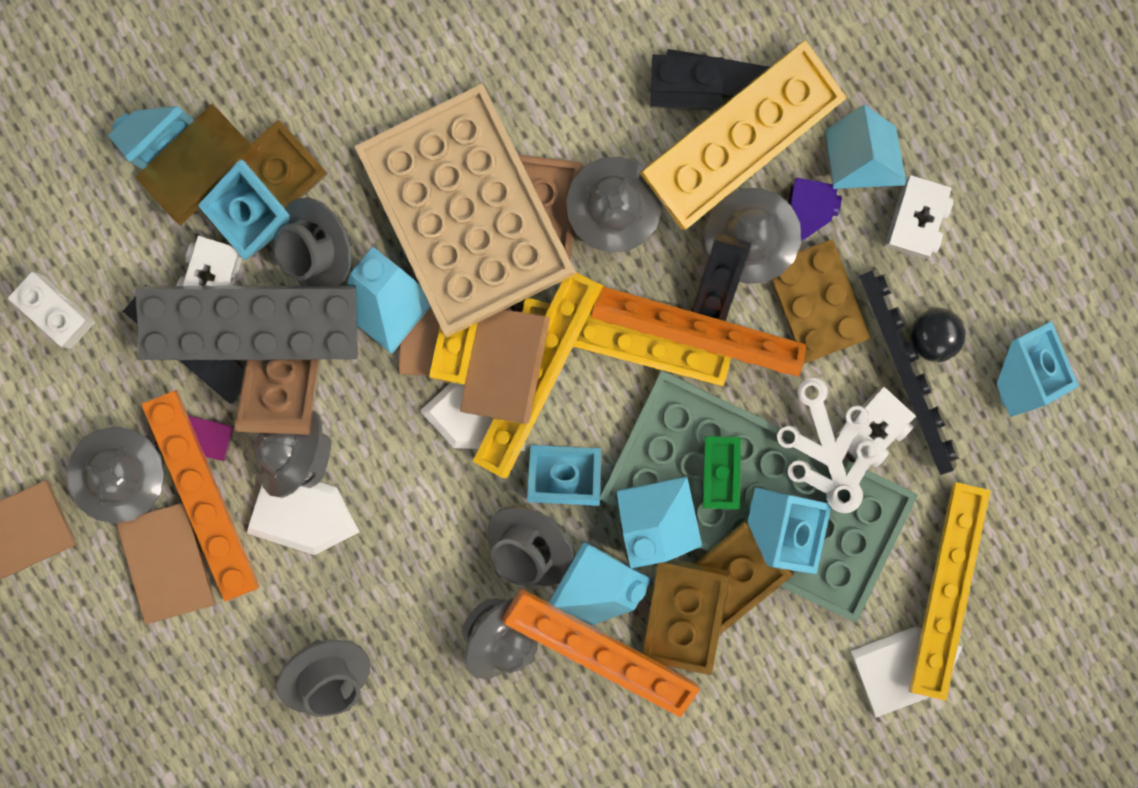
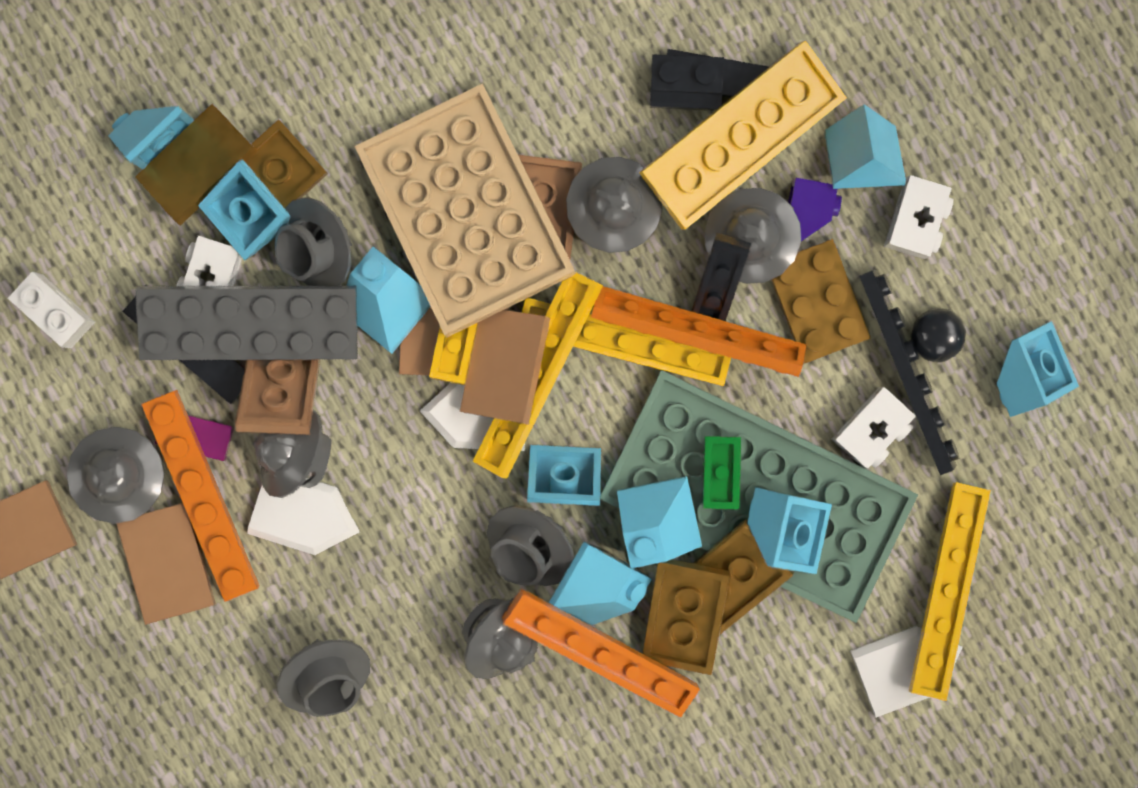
(830, 451): white plant -> none

